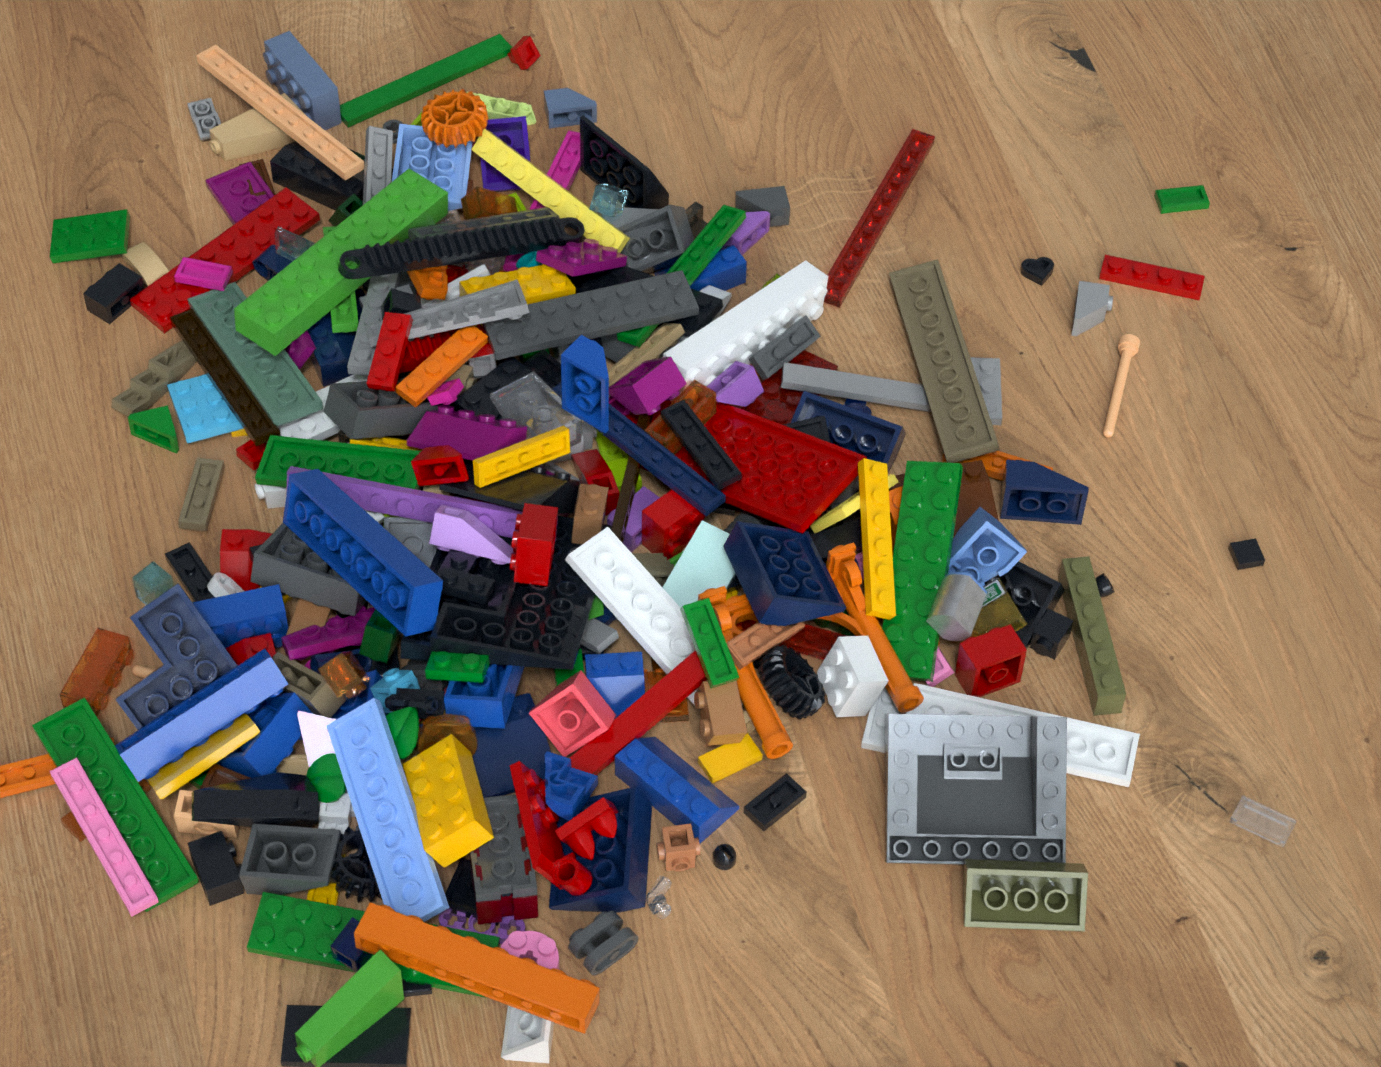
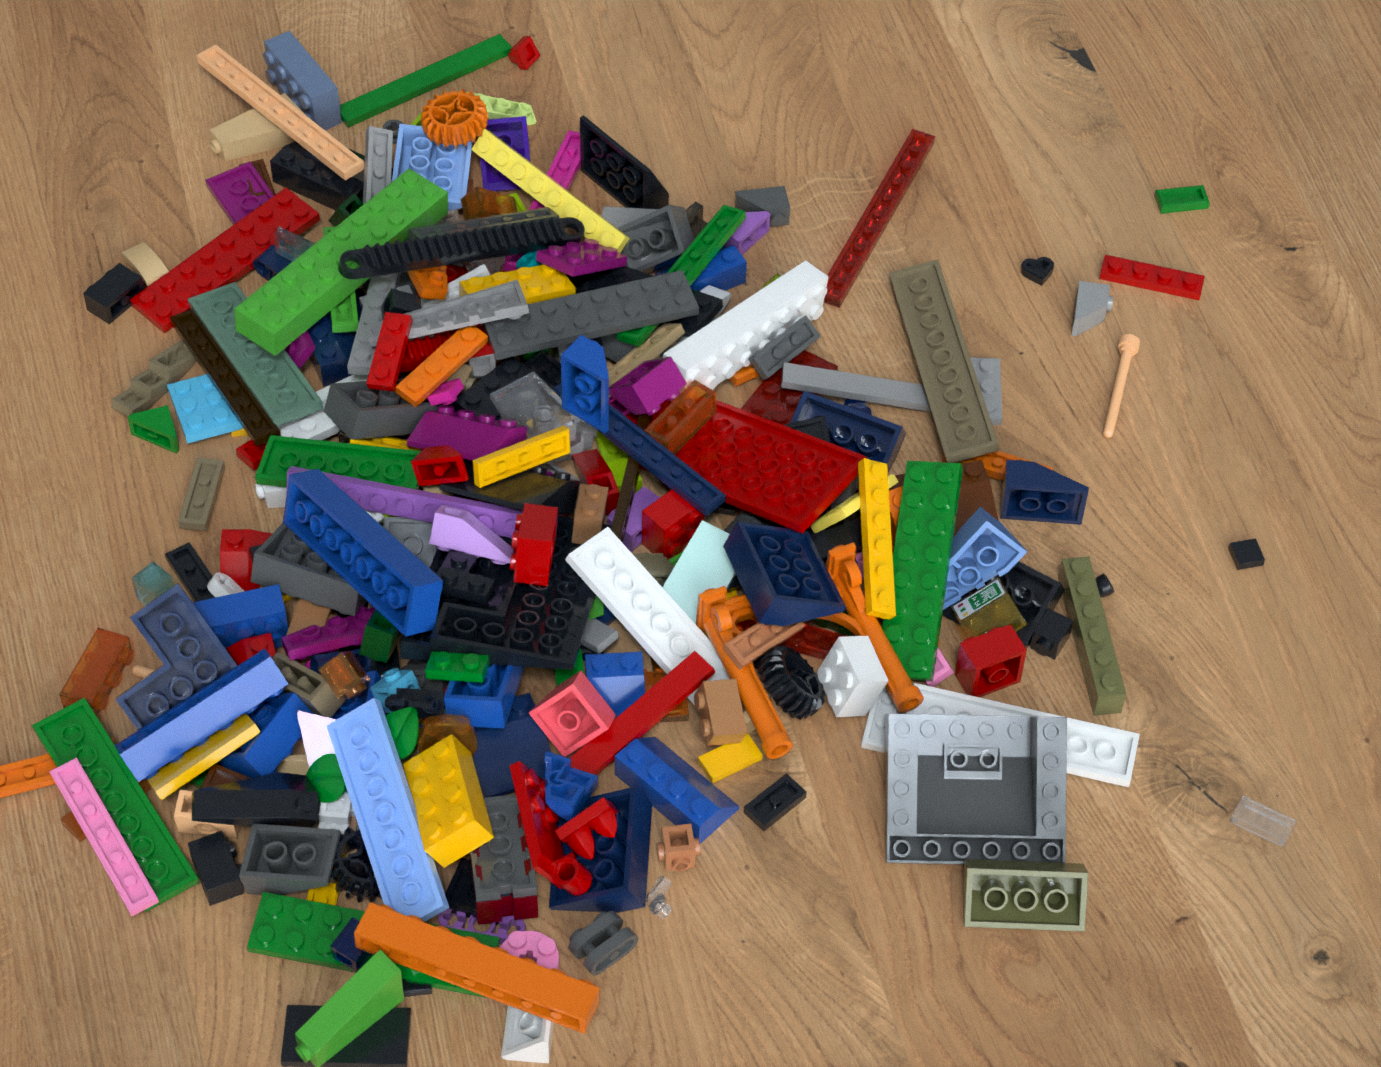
(89, 236): green plate -> none
(203, 117): light grey slope -> none
(203, 274): dark pink tile -> none
(565, 107): sand blue slope -> none
(608, 200): clear light blue brick -> none
(701, 445): black tile -> none
(709, 643): green plate -> none
(720, 859): black hinge -> none
(737, 385): medium lavender slope -> none
(957, 606): flat silver piece -> none

